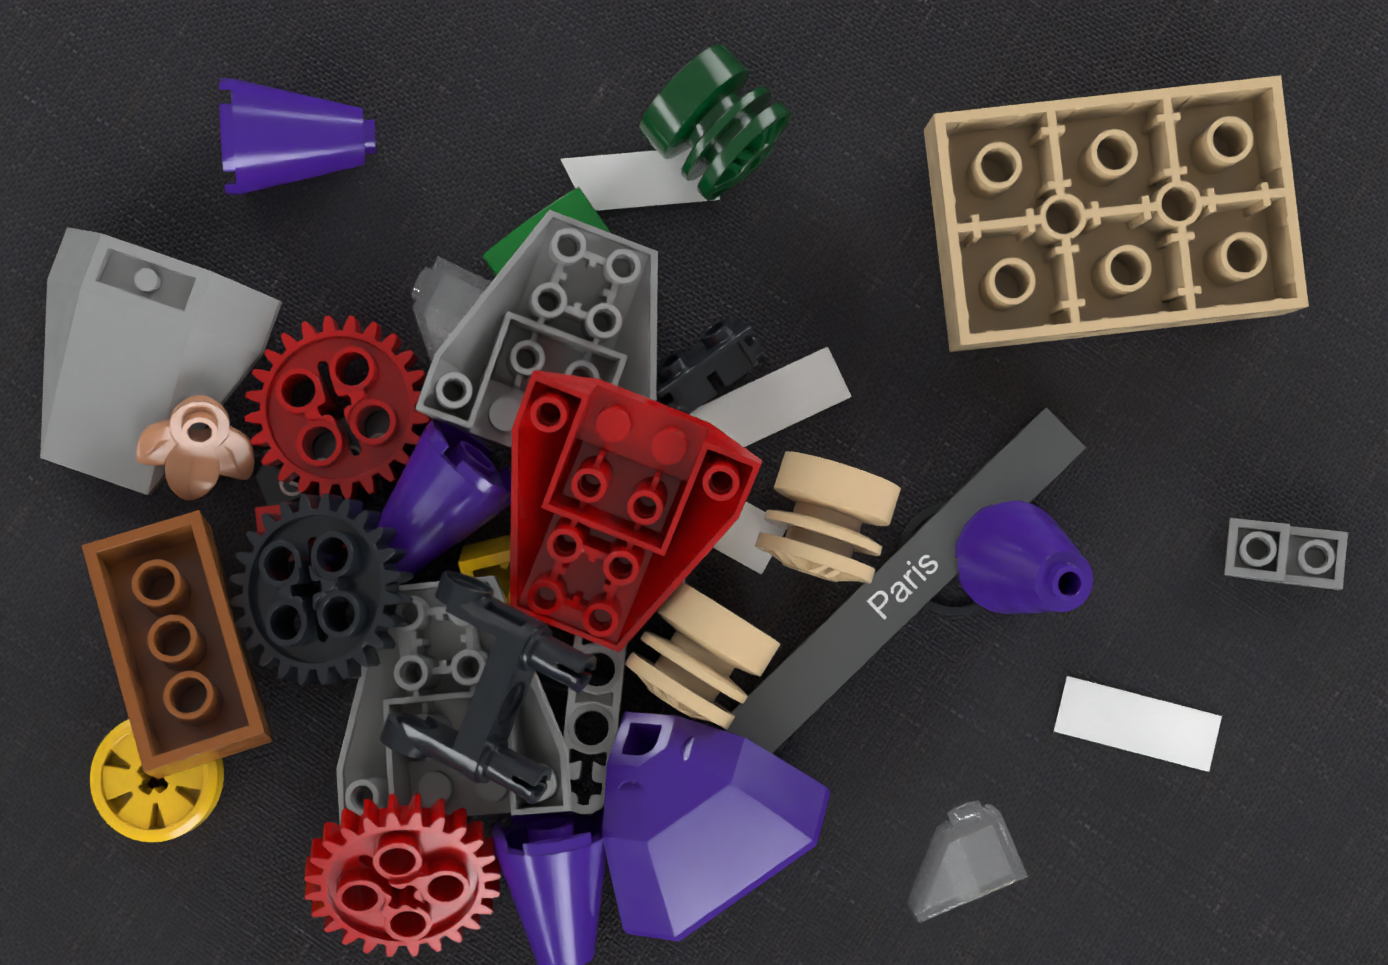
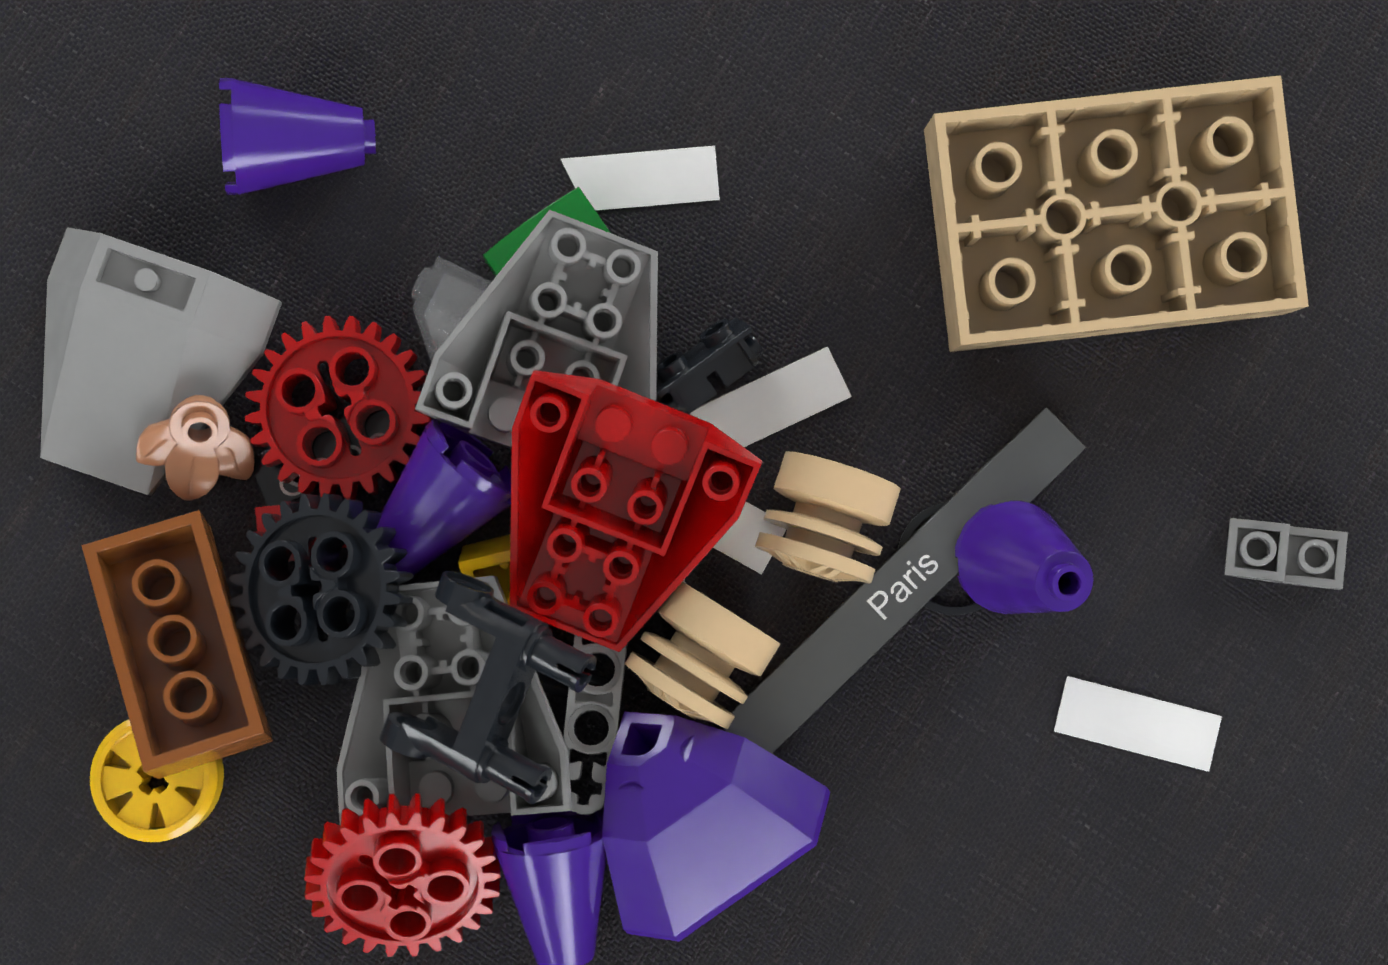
(705, 113): dark green wheel -> none
(965, 861): clear slope -> none

